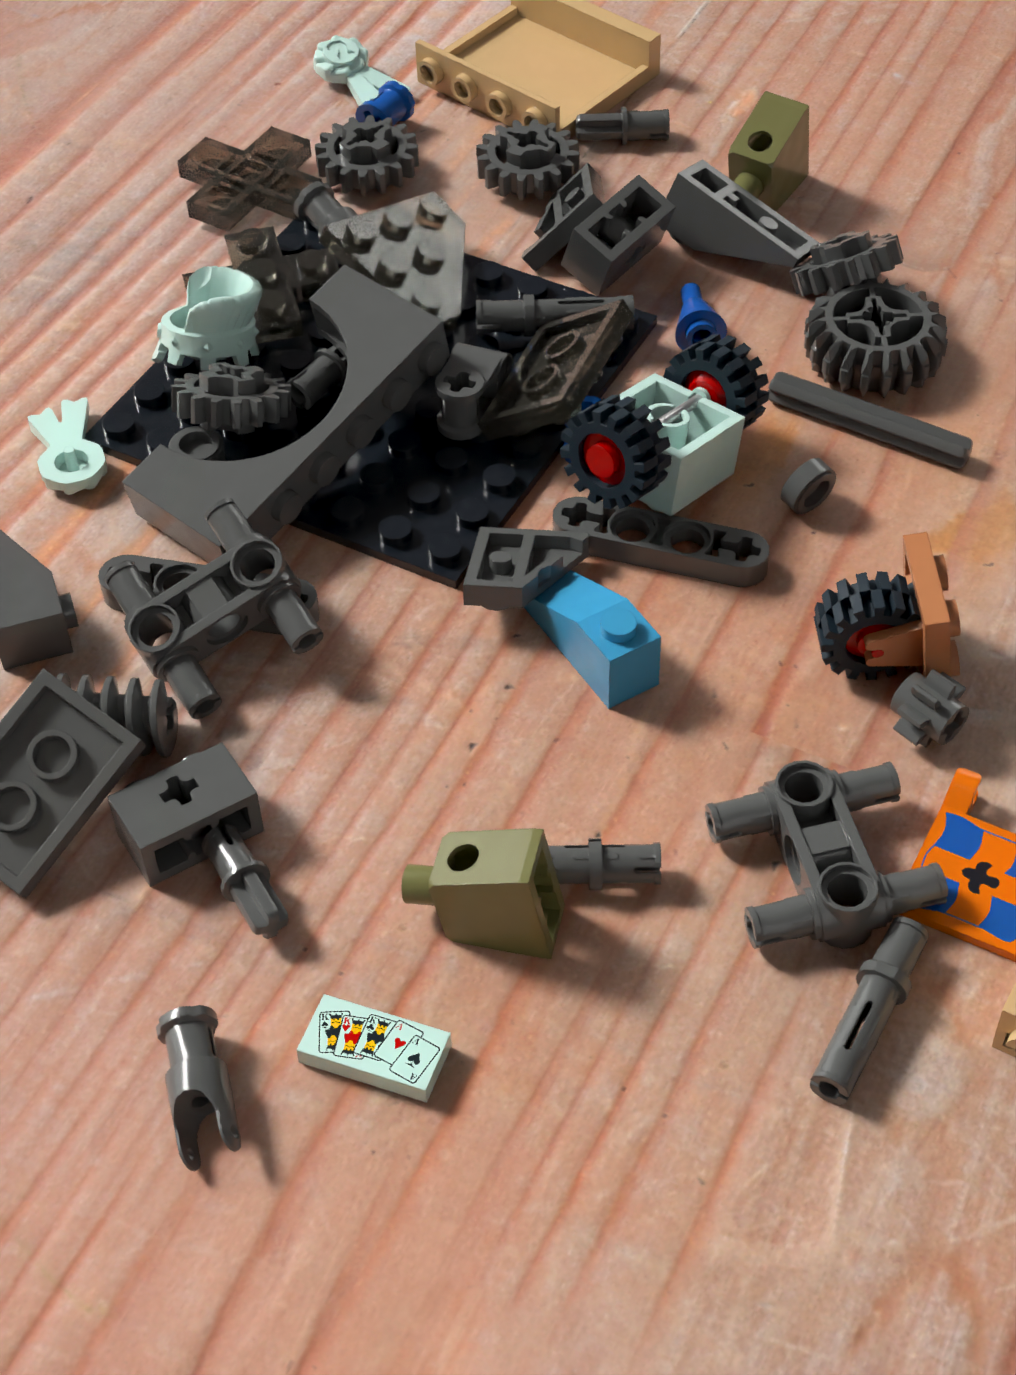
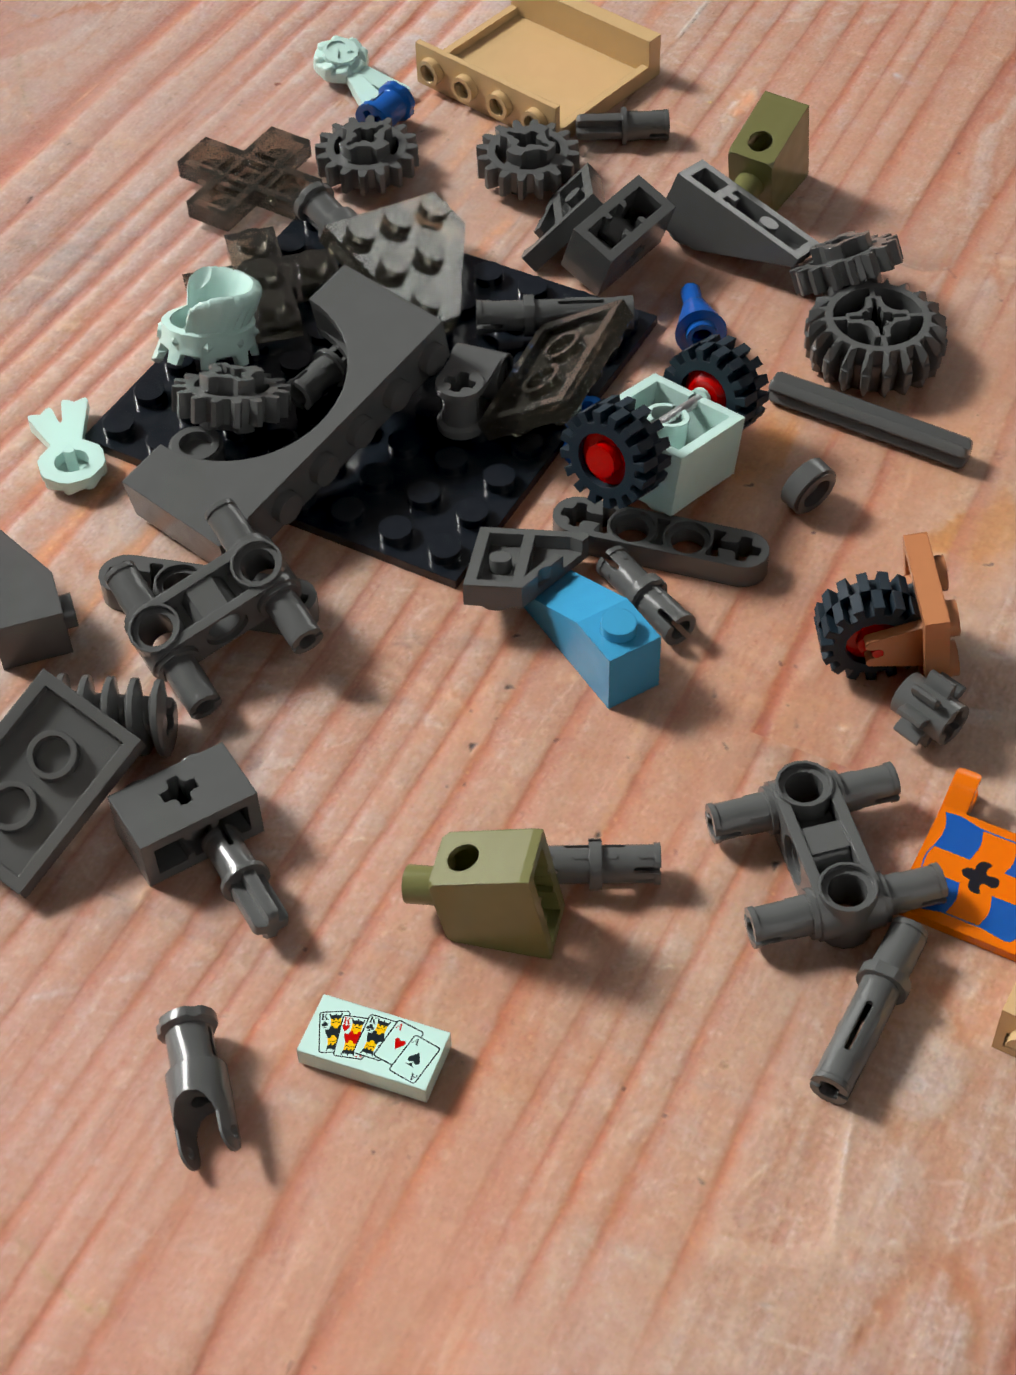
(647, 594): none -> dark grey pin

